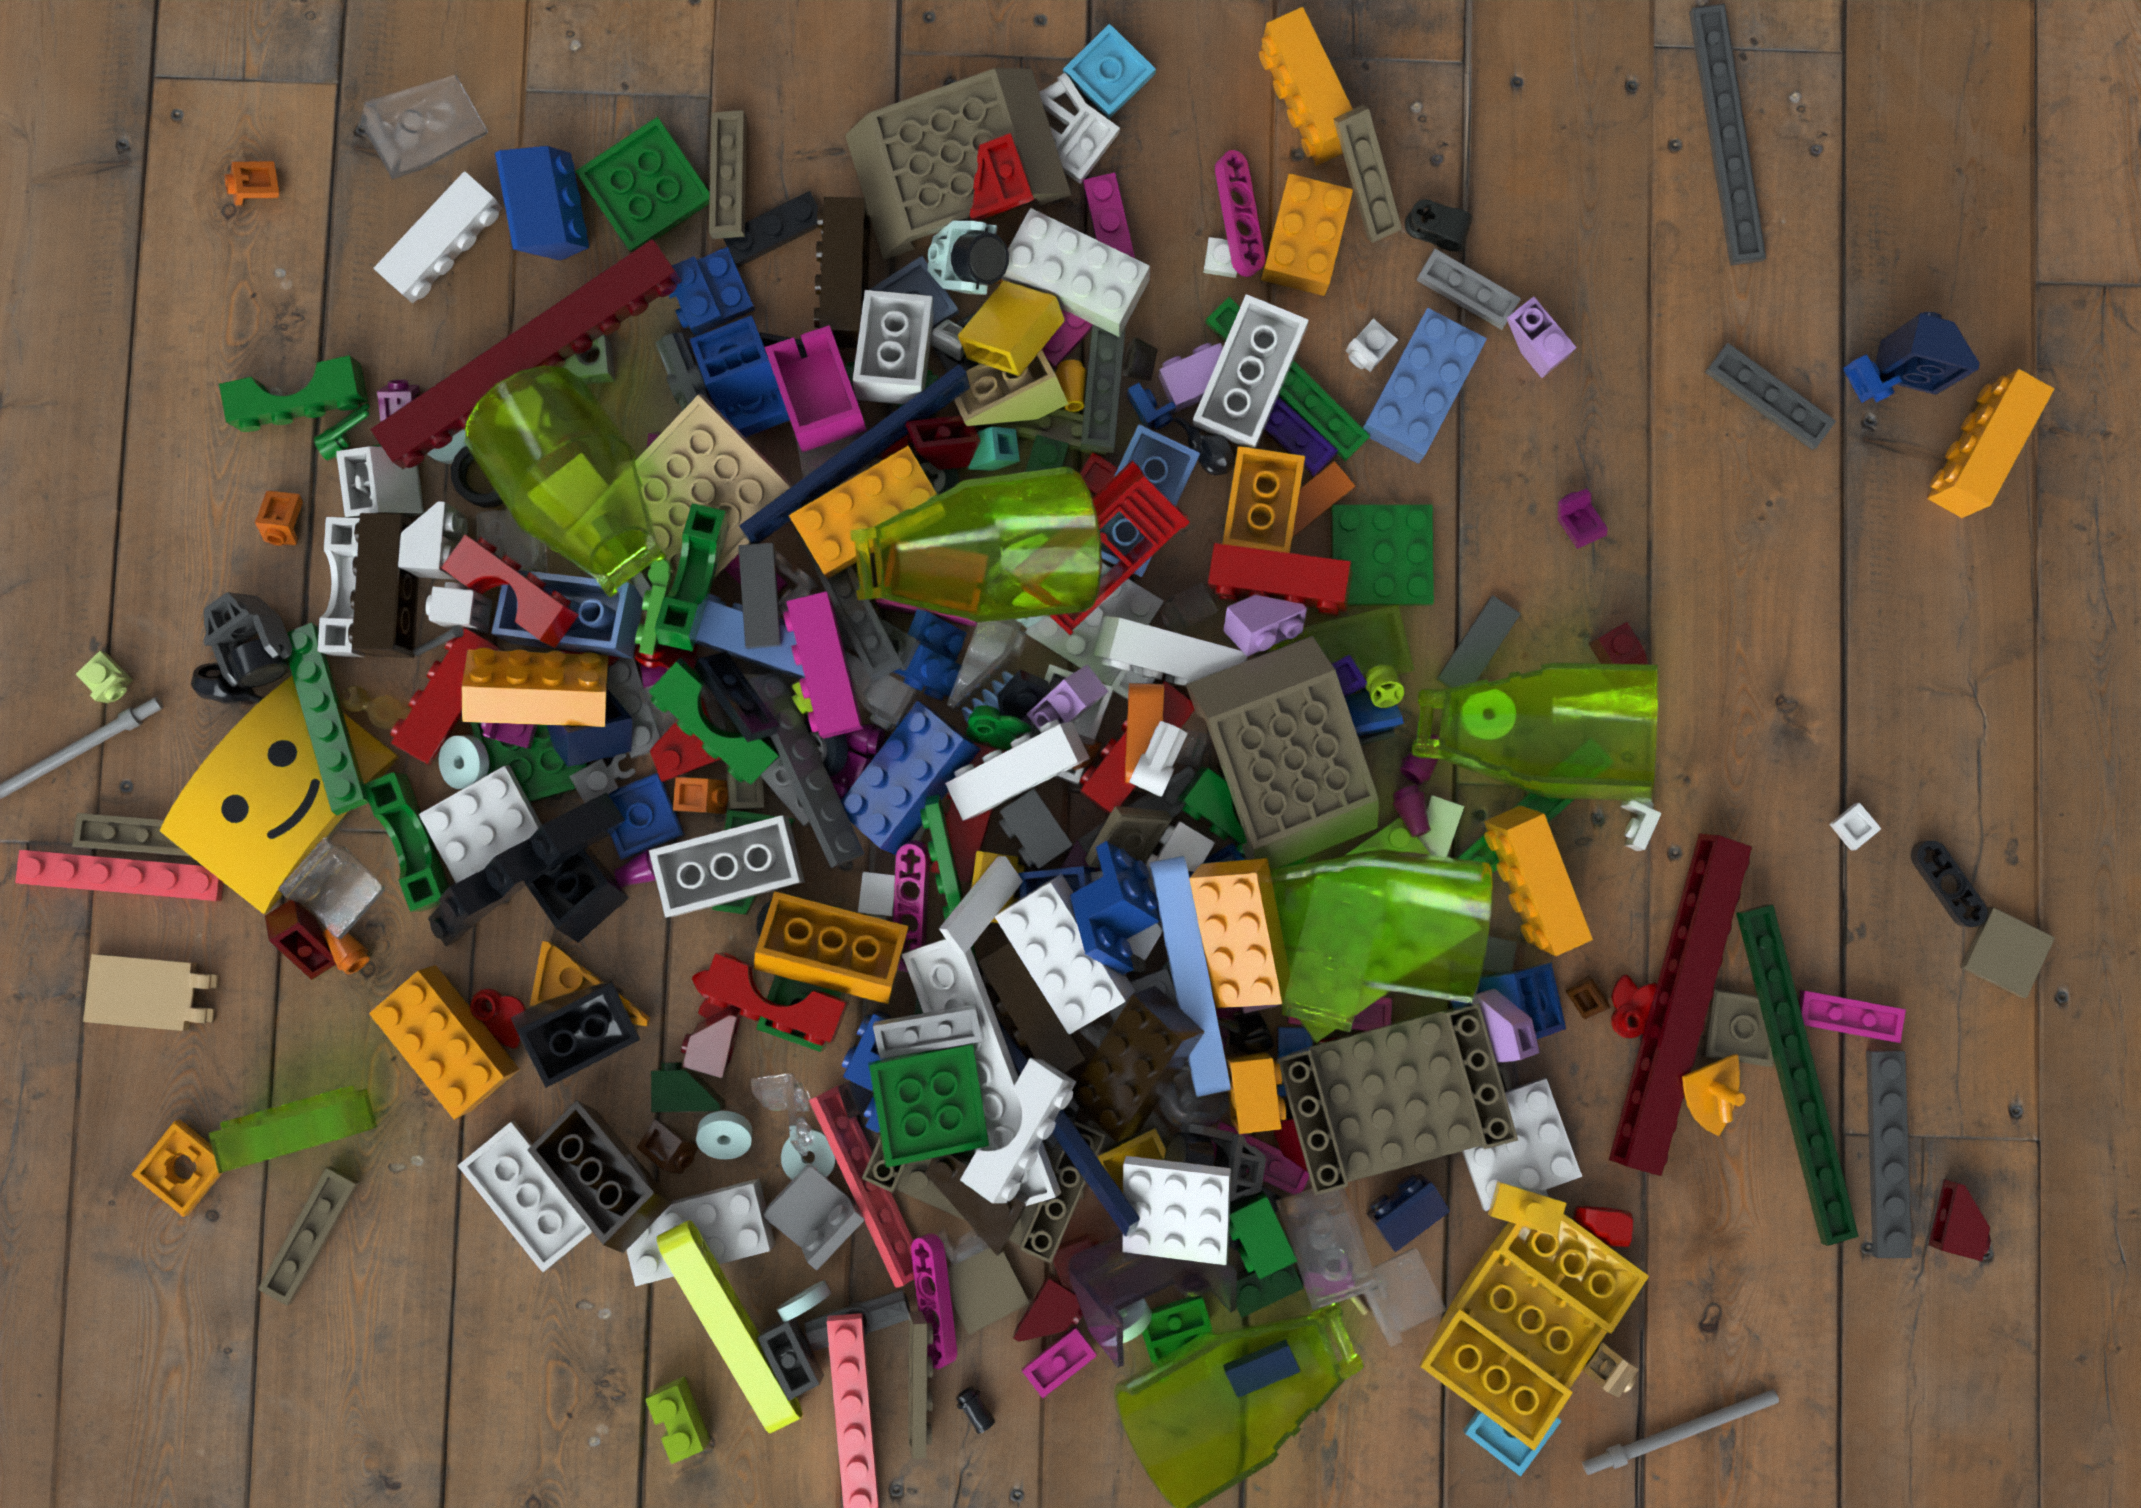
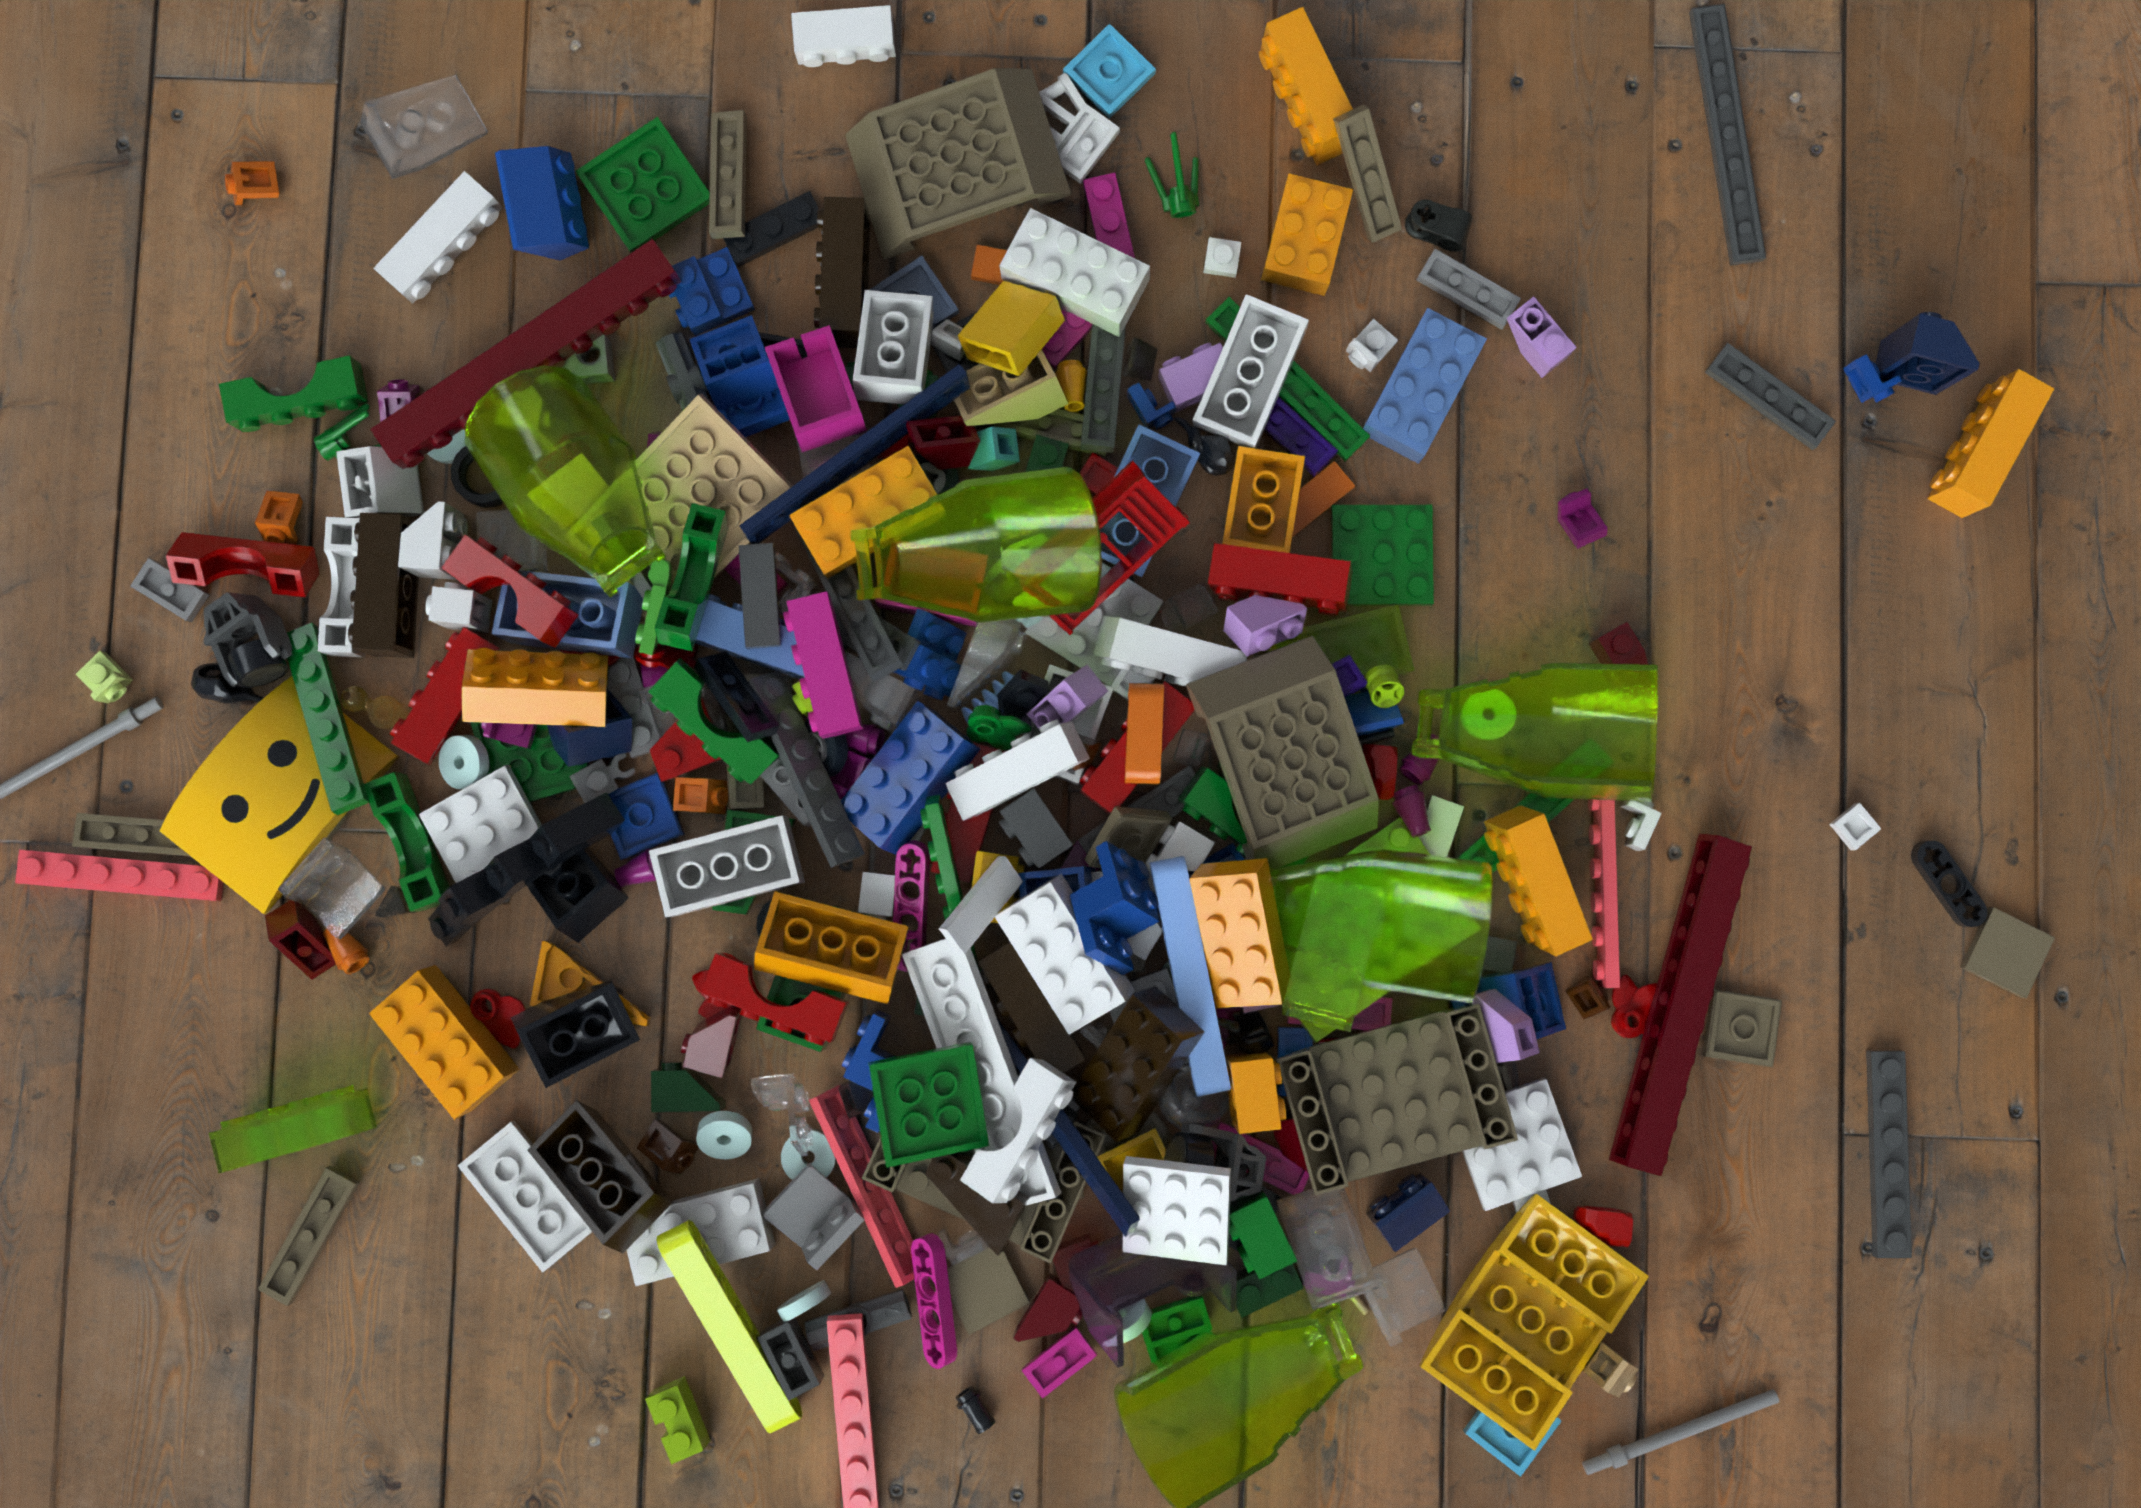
(145, 992): tan tile -> none
(159, 1174): light orange piece -> none
(181, 599): none -> light grey plate
(205, 558): none -> red arch
(393, 904): none -> clear smoke slope
(457, 631): dark grey piece -> none
(843, 35): none -> white brick
(919, 1398): dark tan plate -> none
(928, 1031): light grey plate -> none
(967, 256): piece -> none
(999, 179): red wing -> none
(1156, 765): white piece -> none
(1181, 200): none -> green plant
(1236, 213): dark pink beam -> none
(1261, 1368): dark blue tile -> none
(1382, 767): none -> red rock
(1479, 644): dark grey tile -> none
(1527, 1208): yellow tile -> none
(1604, 899): none -> coral plate
(1714, 1093): light orange shield -> none
(1797, 1074): dark green plate -> none
(1852, 1016): dark pink plate -> none
(1959, 1224): dark red slope -> none

